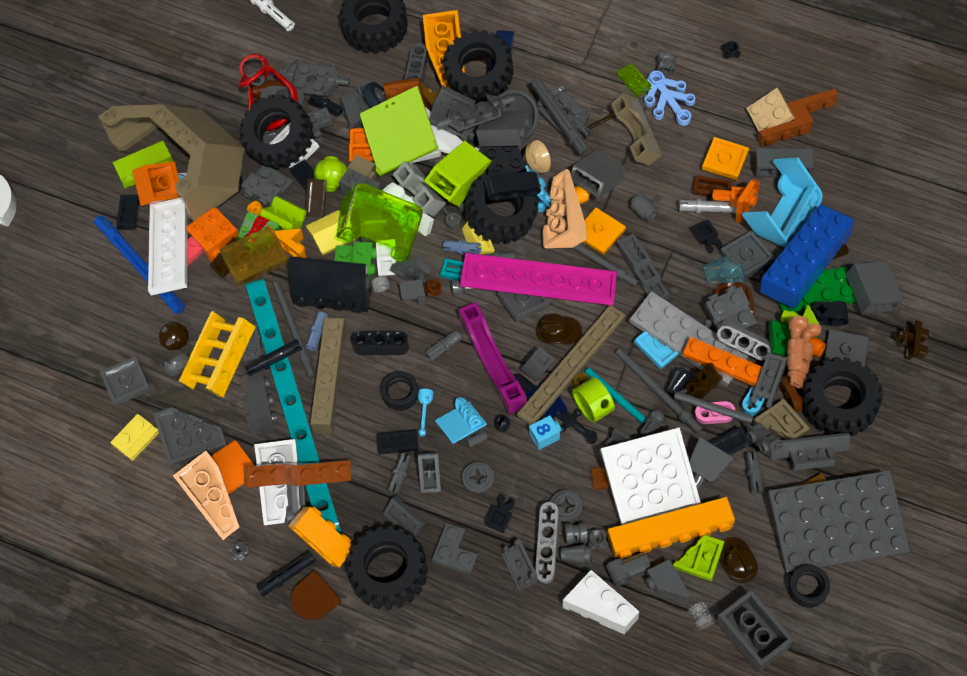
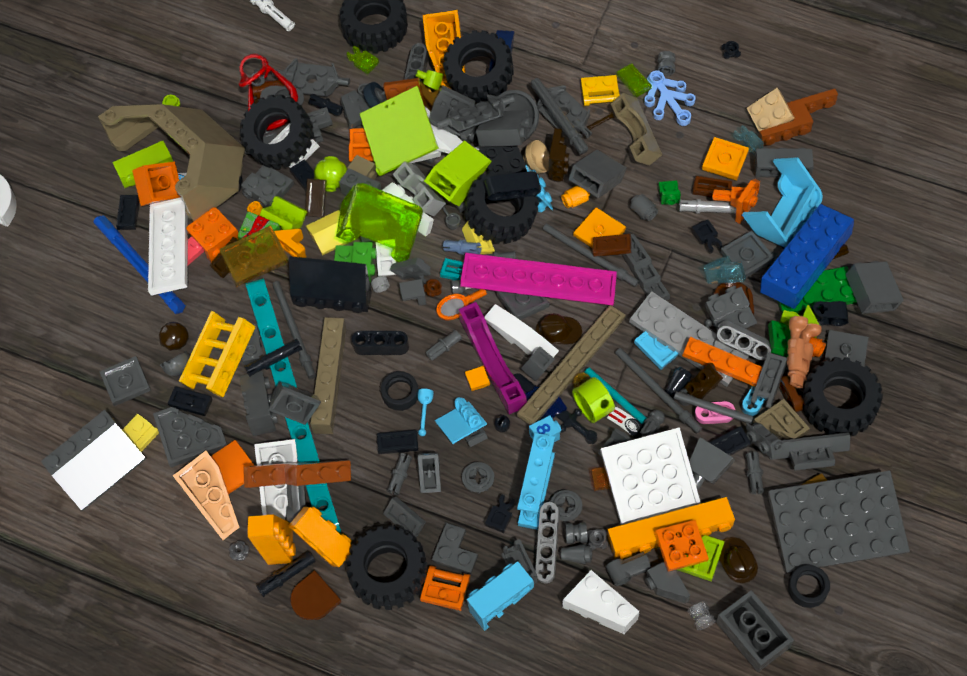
(93, 460): none -> slope
(171, 100): none -> lime plate
(190, 401): none -> black plate
(272, 538): none -> light orange wedge
(293, 403): none -> dark grey slope
(316, 331): sand blue pin -> none
(363, 61): none -> clear neon green plate
(431, 78): none -> lime piece
(445, 594): none -> orange plate
(449, 306): none -> orange piece
(477, 378): none -> light orange tile
(499, 594): none -> medium azure wedge
(517, 332): none -> white slope
(536, 480): none -> medium azure fence
(558, 157): none -> dark brown plate
(565, 220): light nougat wedge -> none
(599, 86): none -> yellow plate
(612, 245): none -> reddish brown plate
(626, 422): none -> sticker
(669, 192): none -> green bracket
(681, 544): none -> orange plate
(750, 138): none -> clear light blue plate
(911, 340): dark brown hips -> none

